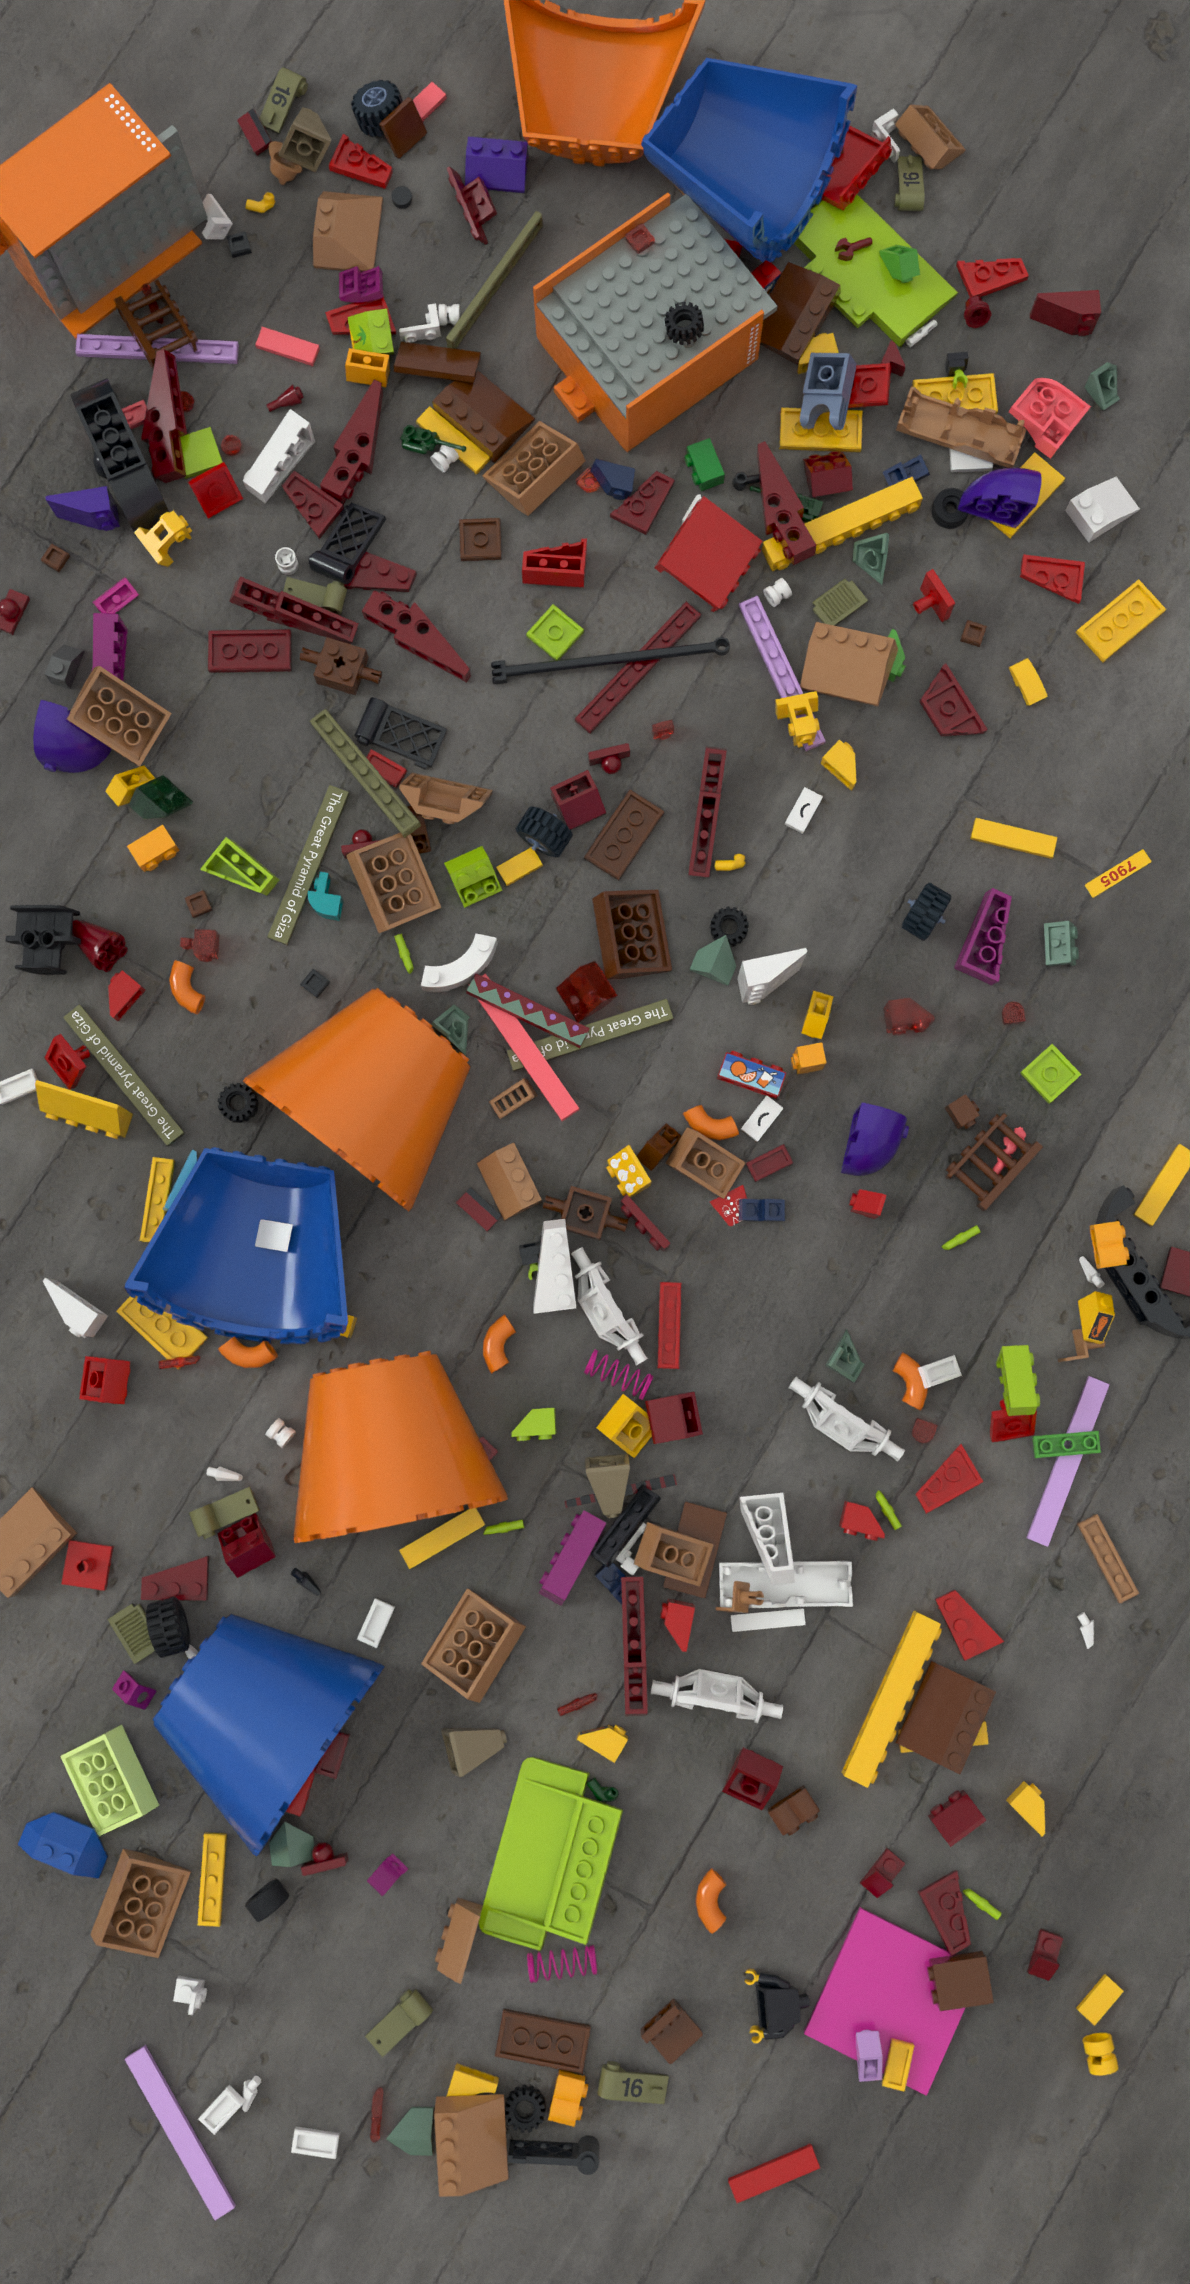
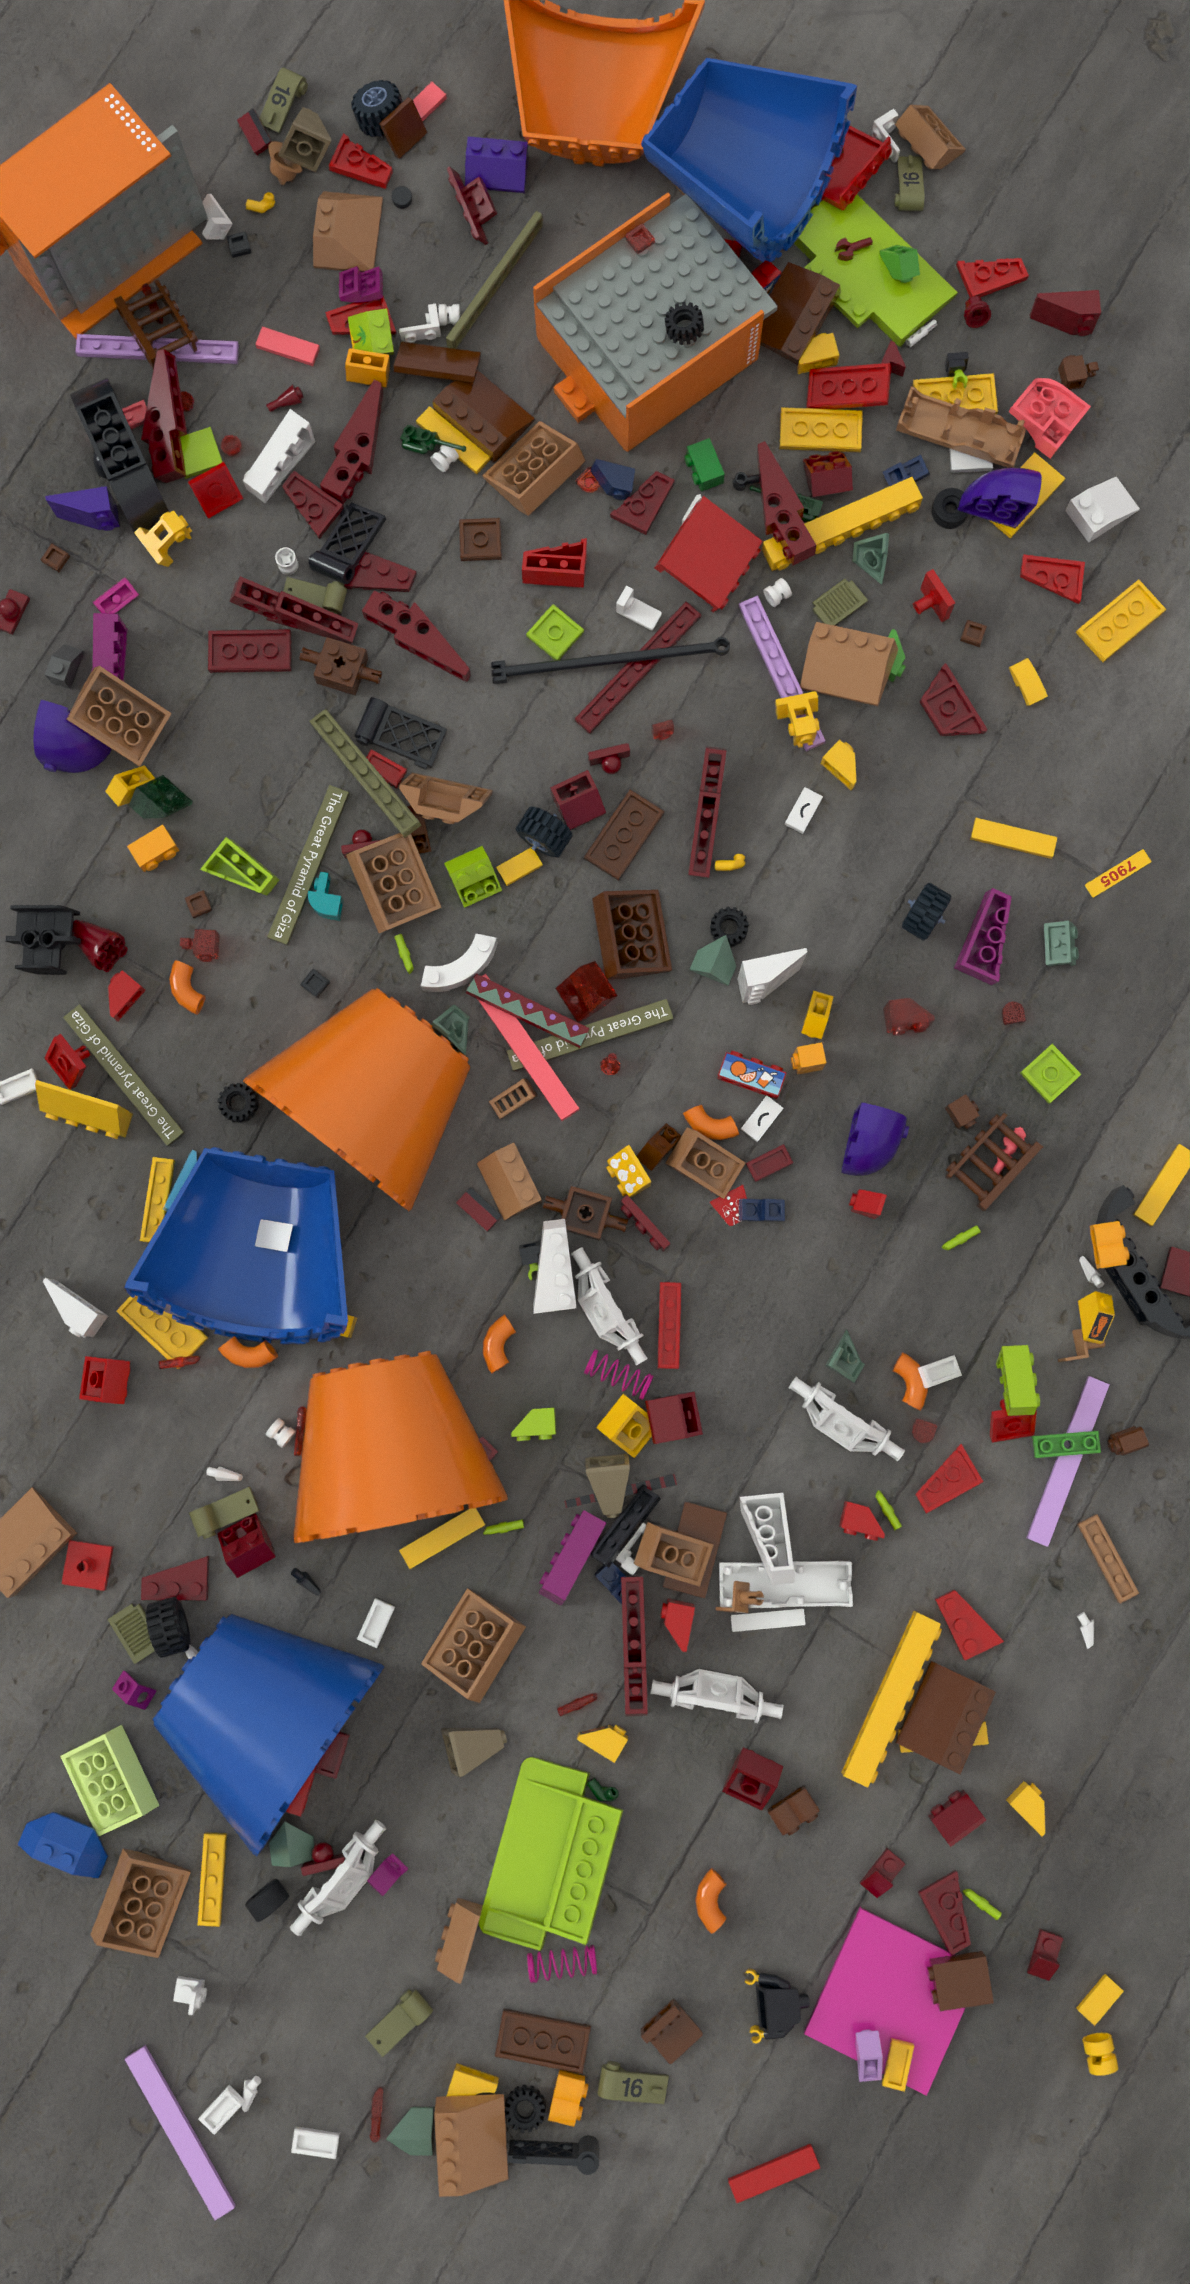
(301, 1420): none -> clear red piece
(345, 1882): none -> white plate
(610, 1064): none -> clear red rock
(637, 610): none -> white bracket
(827, 388): sand blue brick -> none
(1074, 371): none -> reddish brown brick
(1103, 385): sand green slope -> none
(1127, 1441): none -> reddish brown brick

